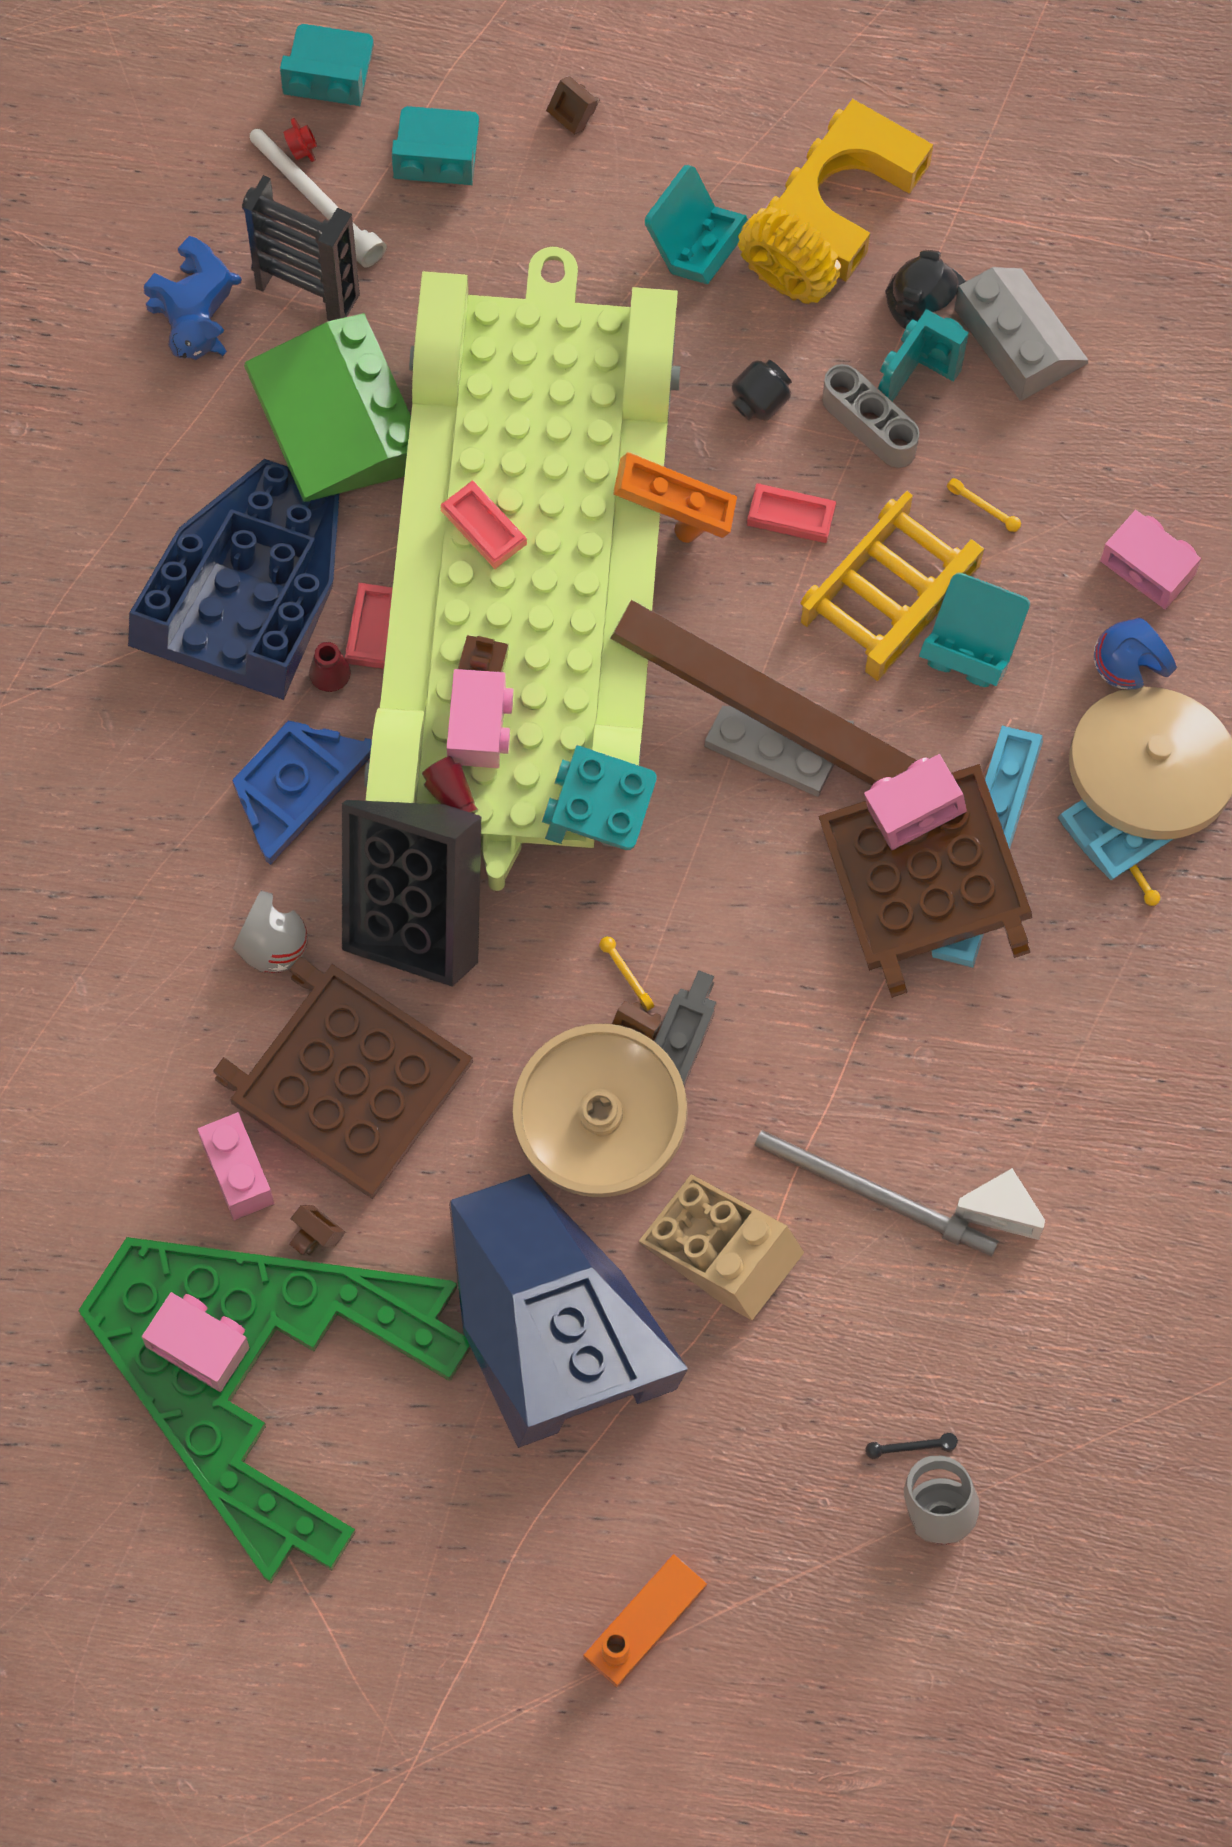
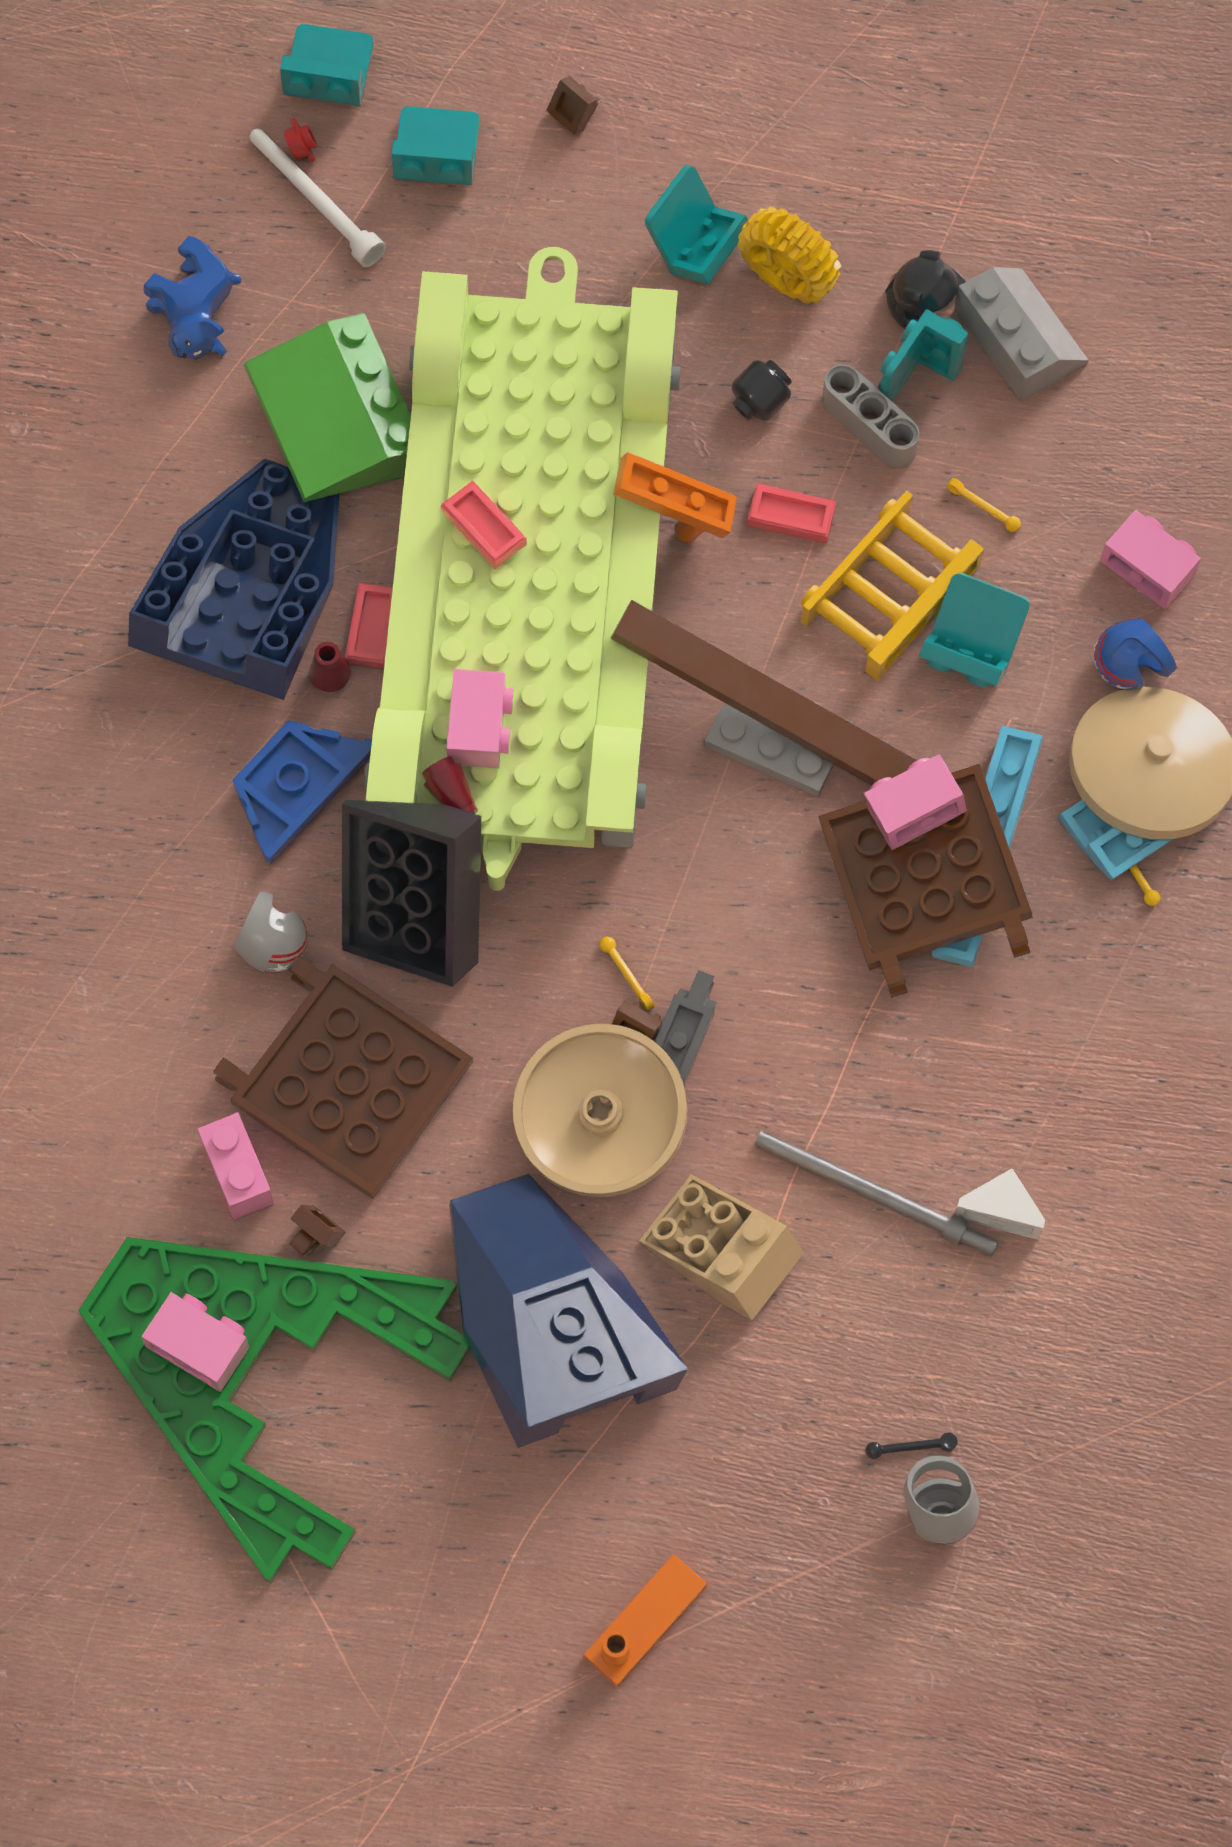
(332, 247): black fence -> none
(483, 654): reddish brown tile -> none
(600, 799): teal bracket -> none
(859, 141): yellow arch -> none

